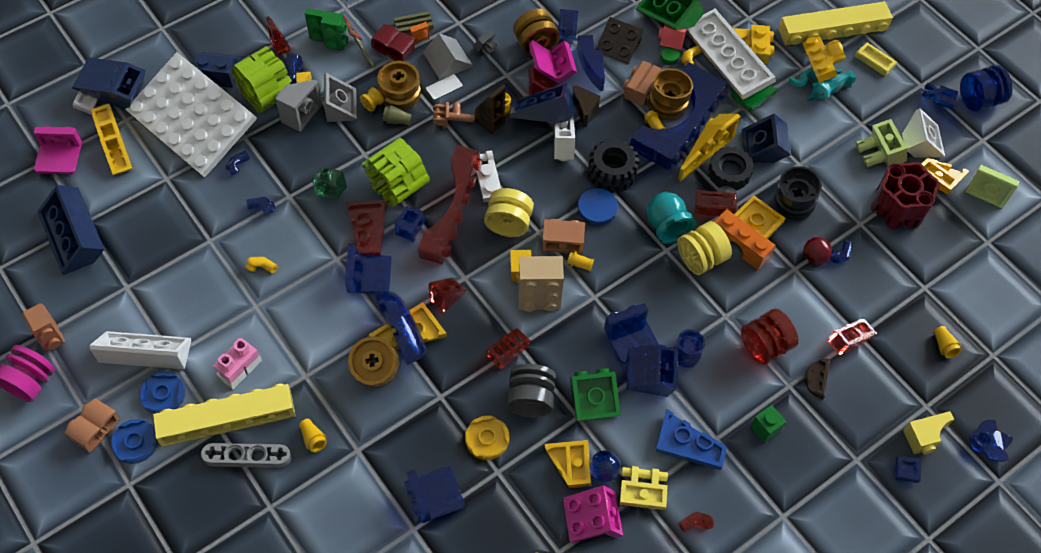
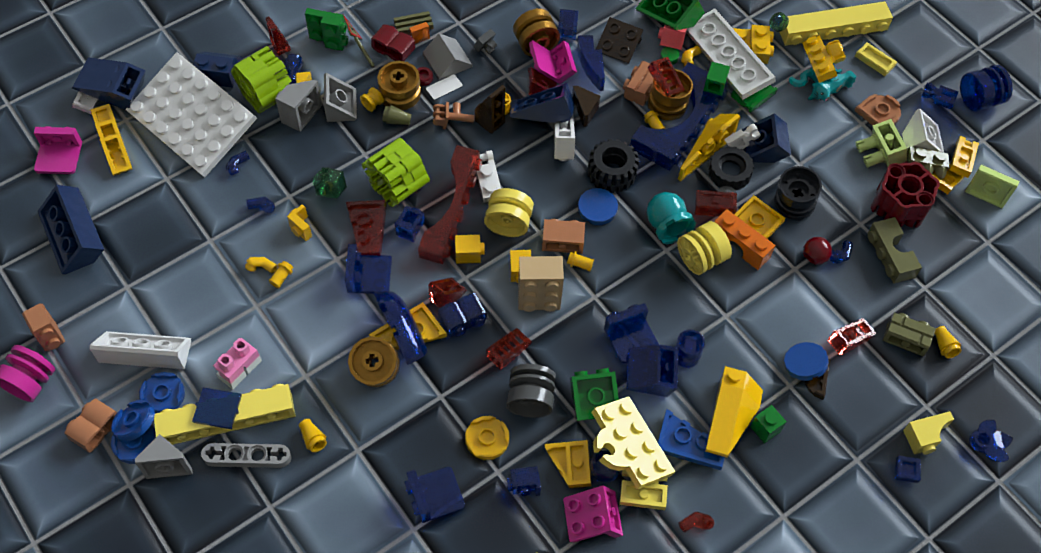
(133, 420): none -> blue tile
(162, 460): none -> light grey slope
(217, 408): none -> clear blue piece
(284, 269): none -> yellow pin
(297, 223): none -> yellow bracket
(425, 75): none -> dark red tile
(462, 315): none -> clear blue brick
(469, 249): none -> yellow brick
(524, 481): none -> clear blue brick
(629, 443): none -> light yellow plate
(668, 69): none -> clear red slope
(716, 78): none -> green brick
(734, 408): none -> yellow wedge
(741, 138): none -> white plate
(769, 336): clear red wheel -> none
(779, 21): none -> clear green tile
(806, 361): none -> blue tile
(879, 109): none -> nougat tile
(898, 265): none -> olive arch
(909, 333): none -> olive brick
(930, 159): none -> olive plate
(964, 157): none -> yellow plate

